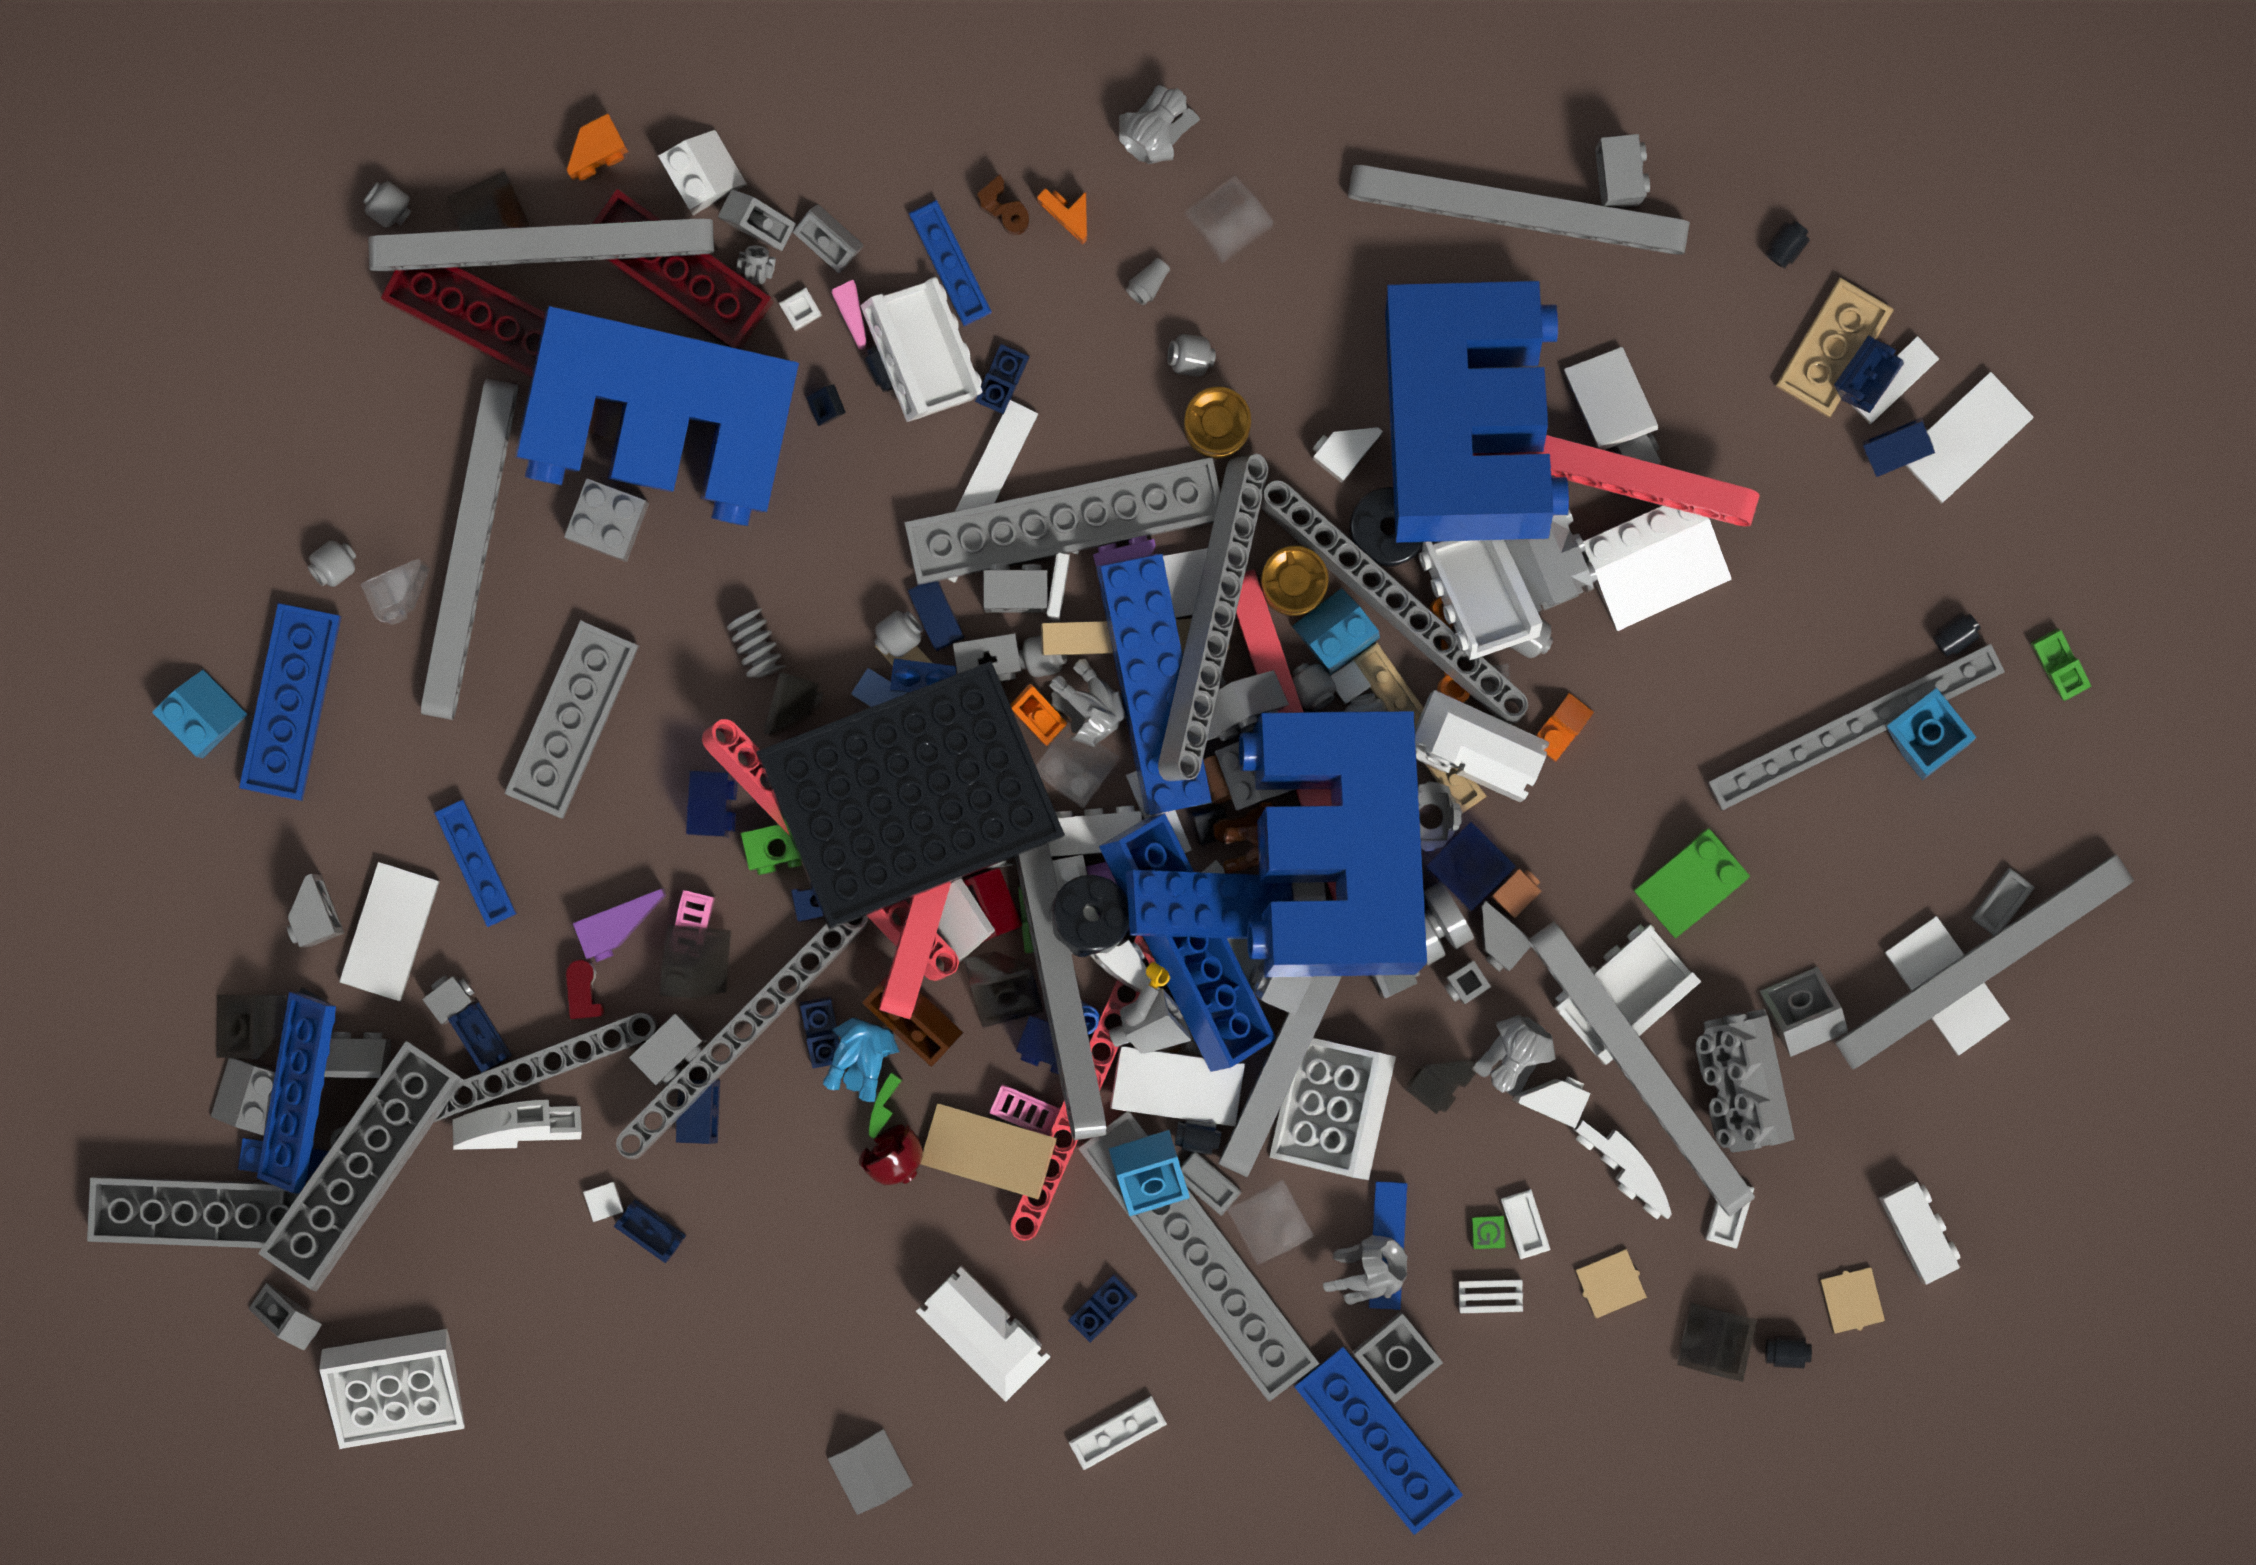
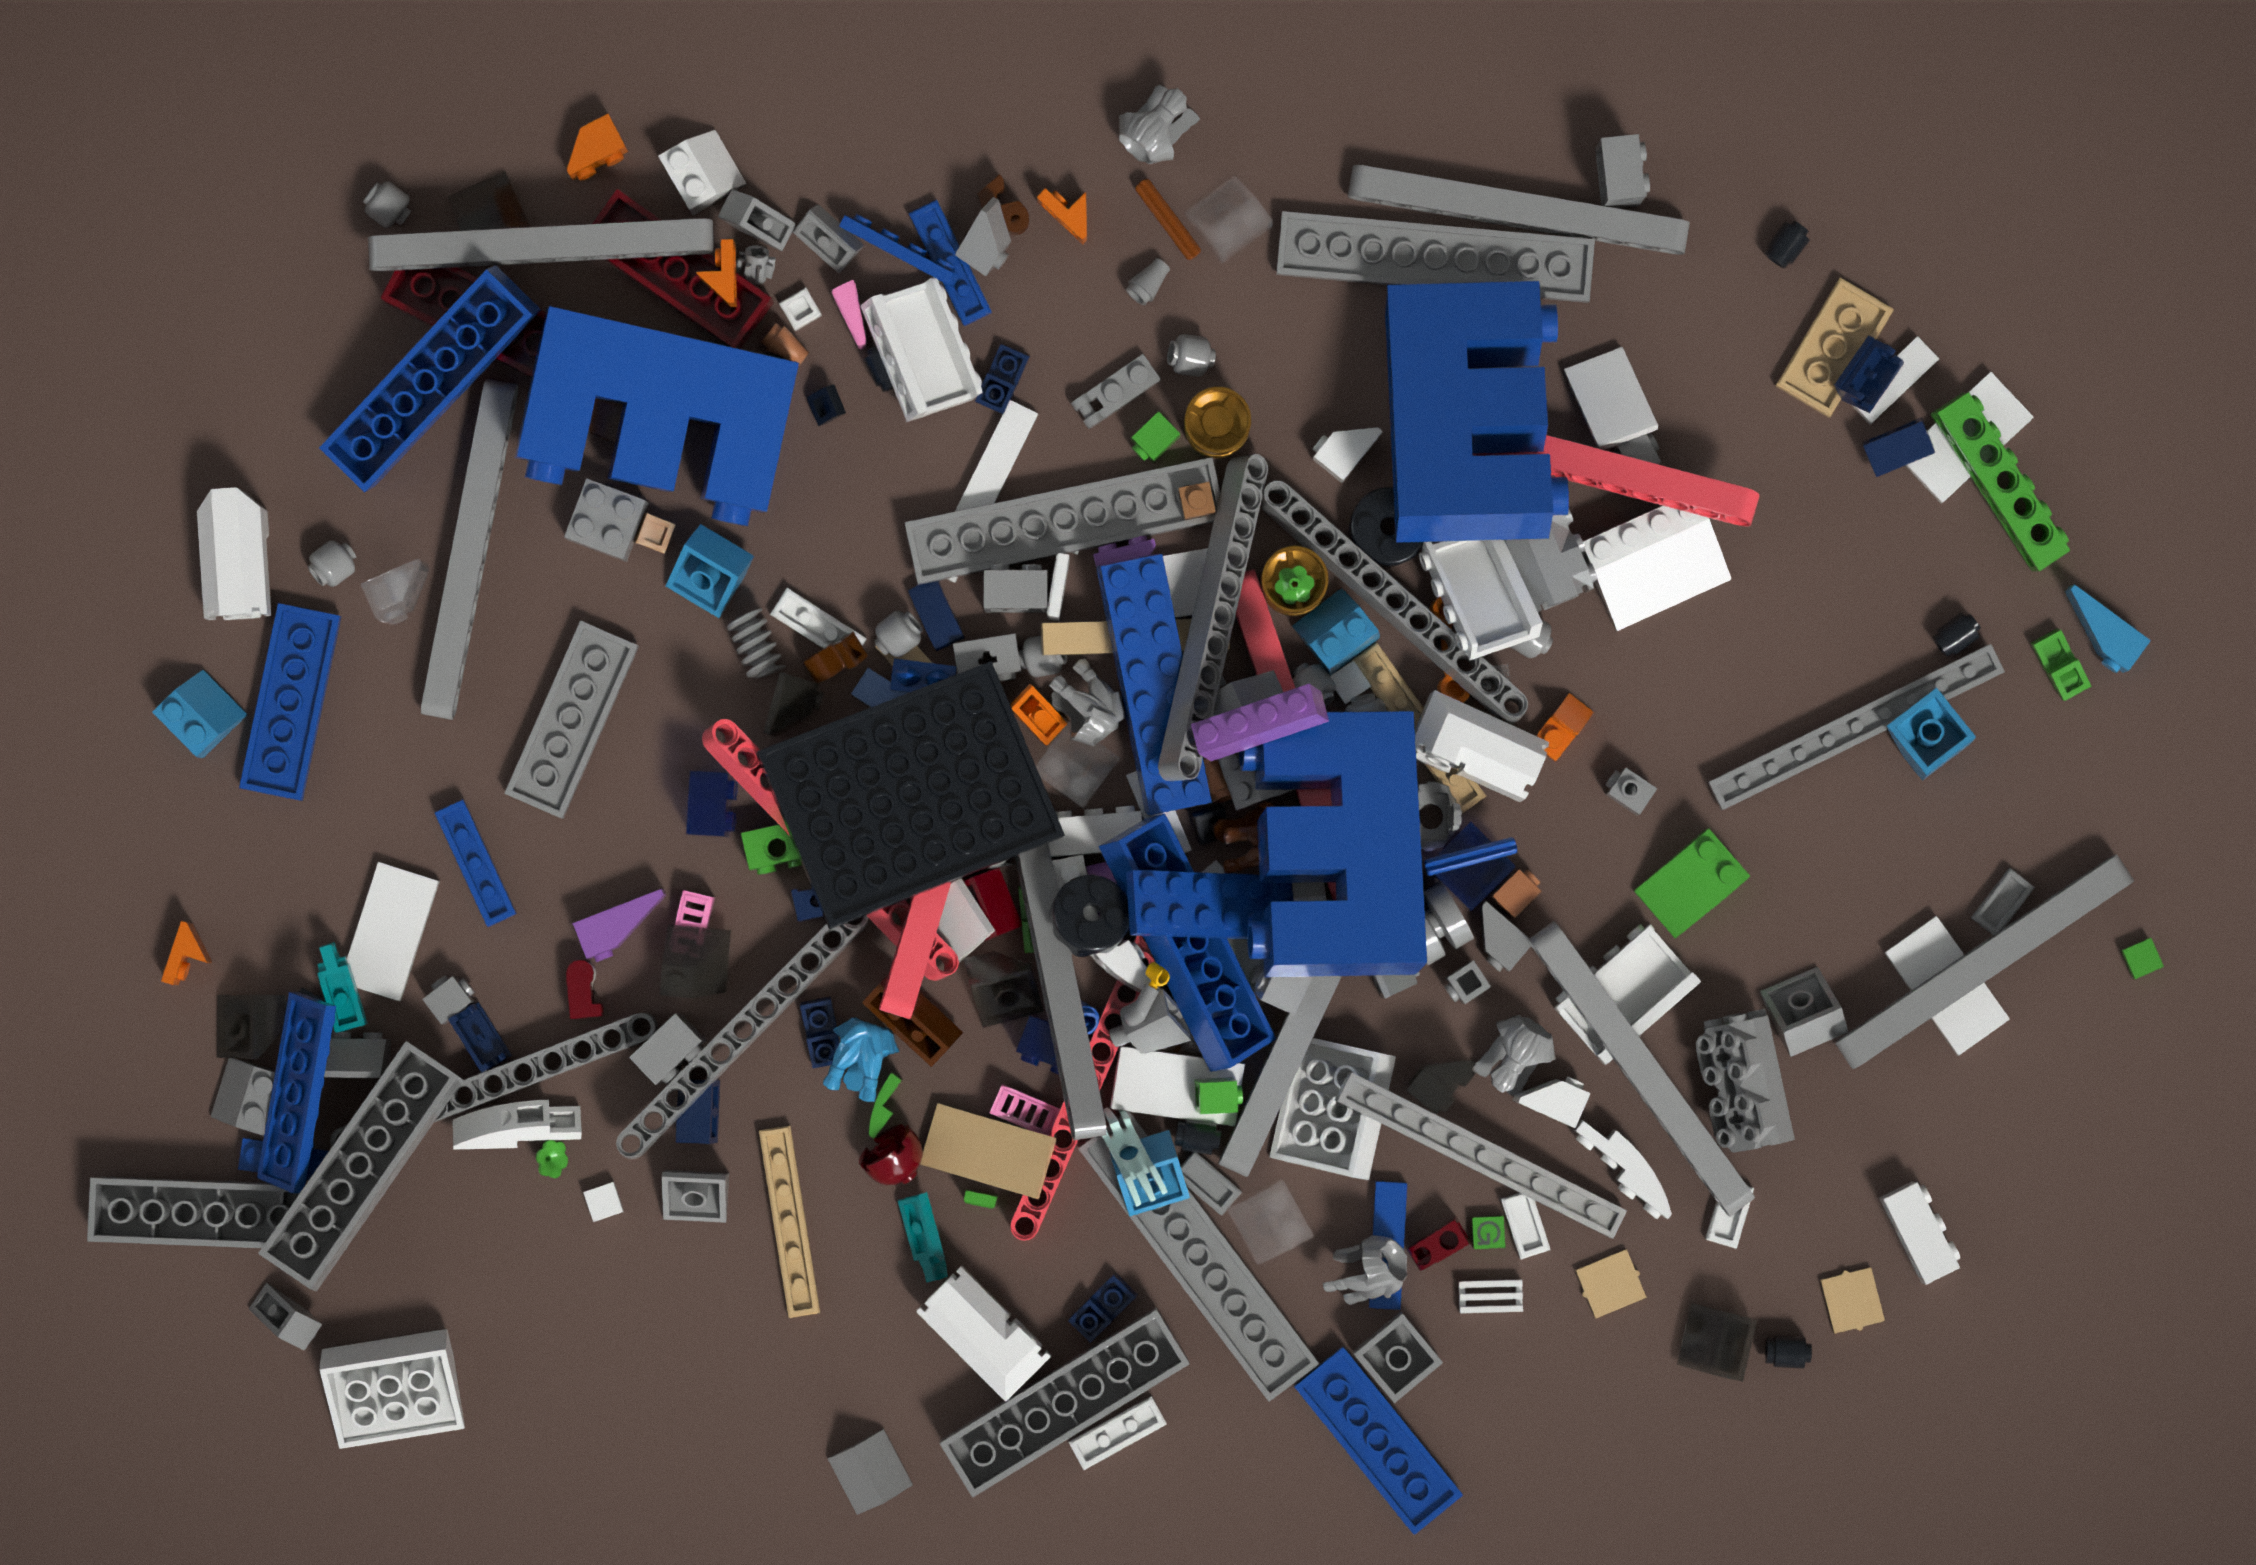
(186, 944): none -> orange slope
(233, 555): none -> white brick
(313, 914): light grey slope -> none
(340, 989): none -> teal hinge
(430, 378): none -> blue brick
(552, 1158): none -> bright green plant
(650, 1231): dark blue hinge -> none
(654, 533): none -> medium nougat plate
(695, 1196): none -> light grey slope
(709, 570): none -> dark azure slope
(723, 281): none -> orange slope
(784, 344): none -> nougat cone
(789, 1221): none -> tan tile
(810, 620): none -> white tile
(835, 657): none -> reddish brown leg
(889, 242): none -> blue plate
(923, 1236): none -> teal hinge
(980, 1199): none -> bright green tile
(986, 240): none -> light grey slope
(1064, 1402): none -> light grey brick
(1117, 391): none -> light grey plate
(1136, 1167): none -> light aqua piece
(1154, 438): none -> bright green brick
(1168, 219): none -> dark orange axle
(1196, 500): none -> medium nougat plate
(1217, 1095): none -> bright green brick
(1259, 722): none -> medium lavender brick
(1293, 594): none -> bright green plant
(1431, 254): none -> light grey plate
(1439, 1244): none -> dark red leg
(1470, 856): none -> blue axle
(1480, 1155): none -> light grey plate
(1629, 790): none -> light grey brick
(1967, 448): none -> bright green brick
(2109, 634): none -> dark azure slope
(2142, 958): none -> bright green tile

